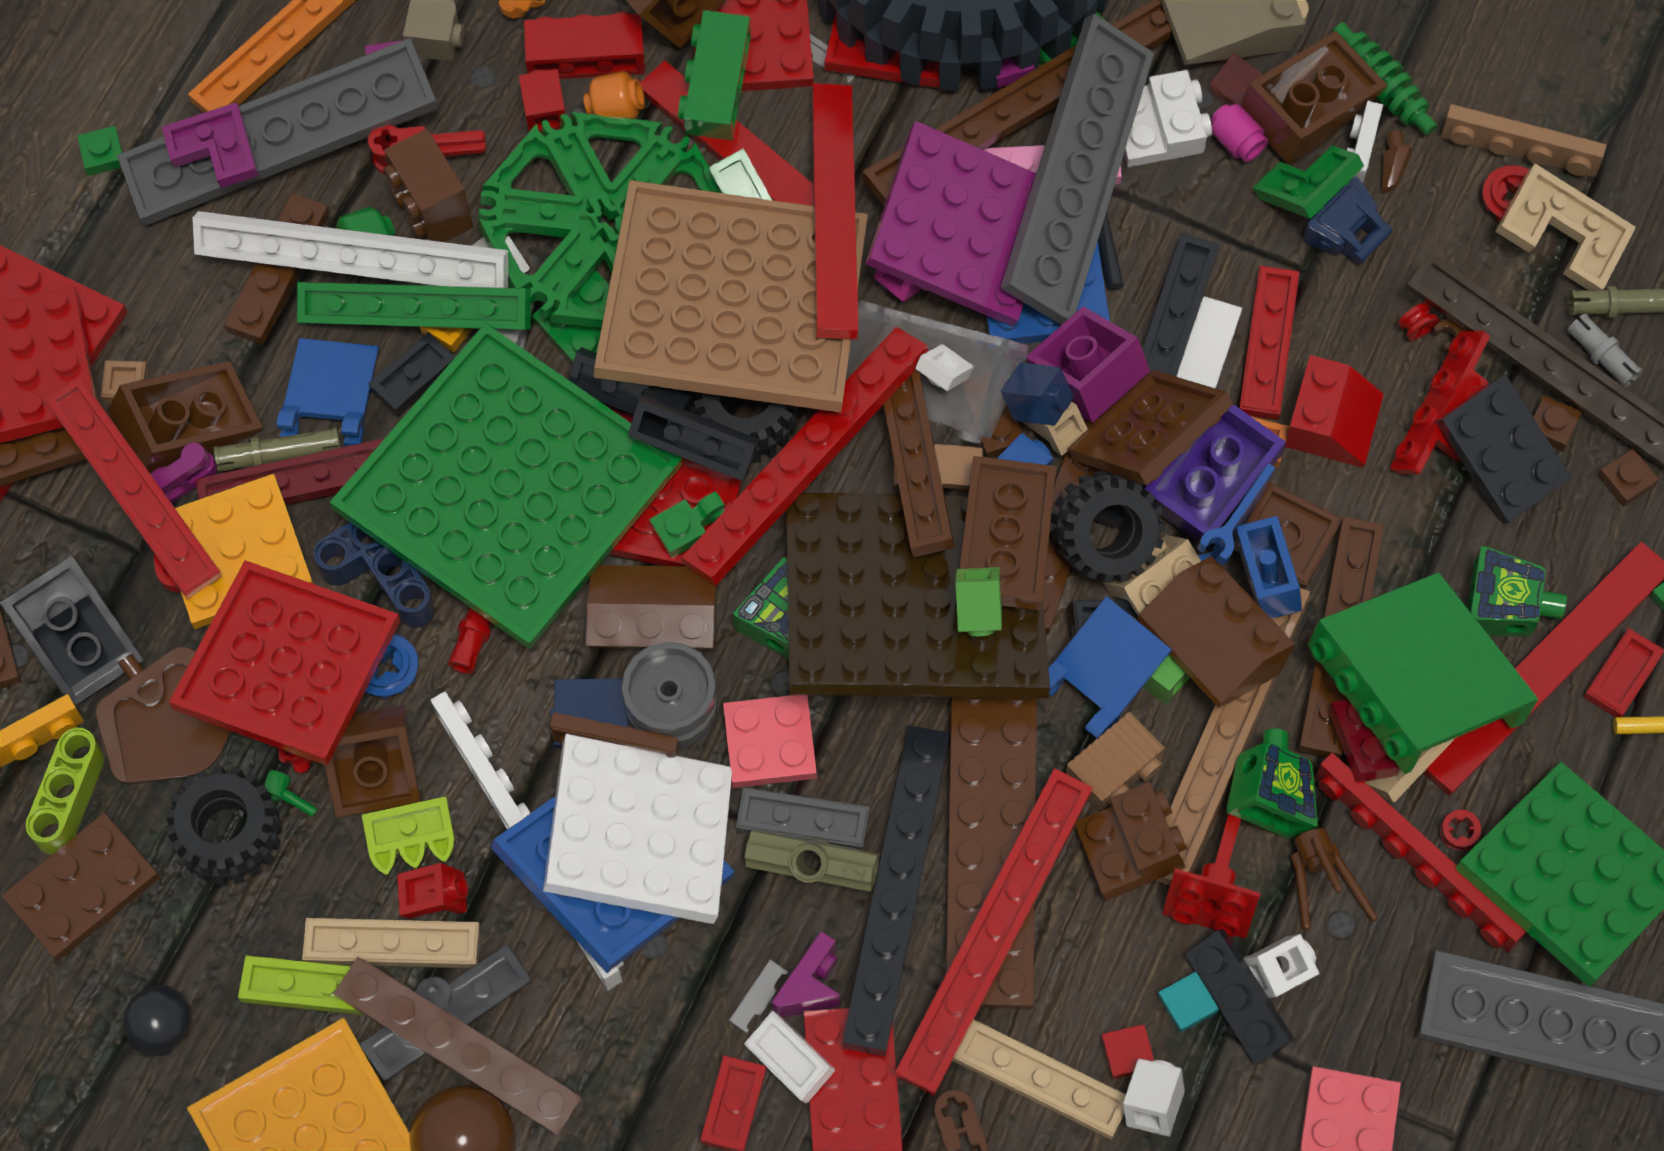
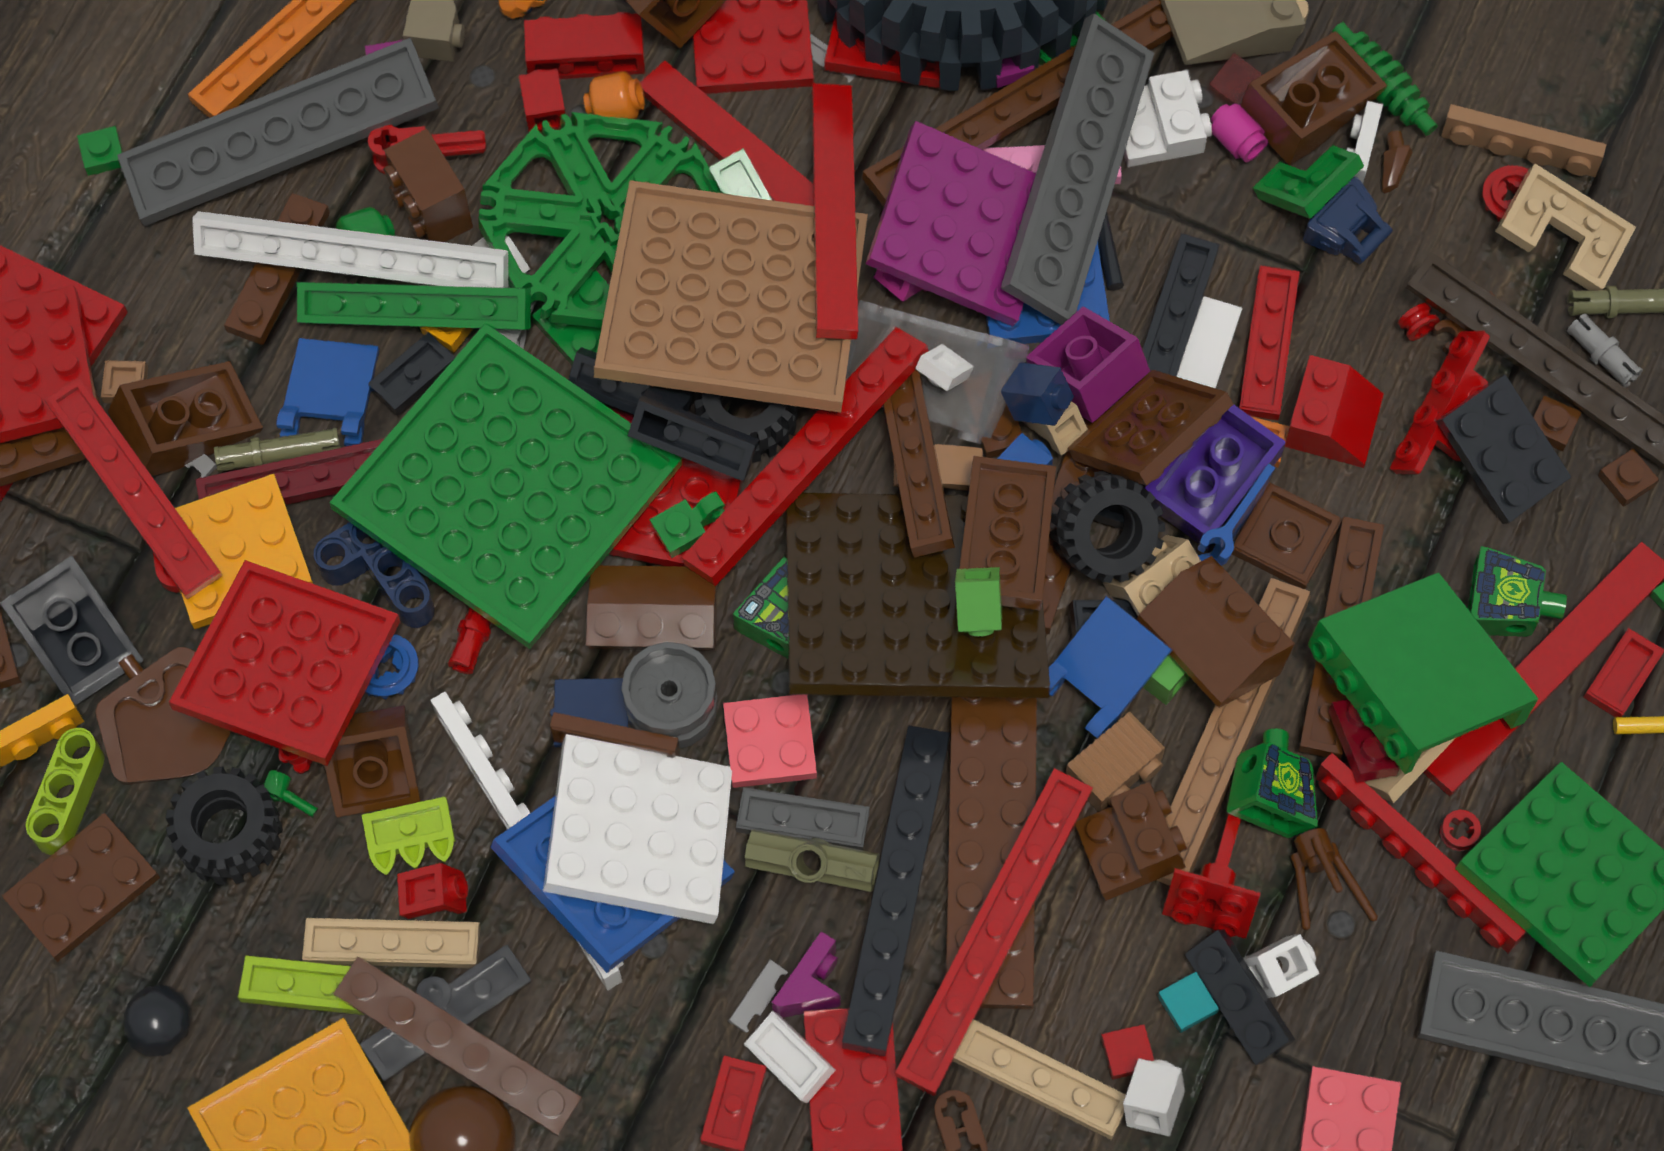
(180, 475): magenta plate -> none
(214, 134): magenta plate -> none
(715, 75): green brick -> none
(1269, 567): blue brick -> none

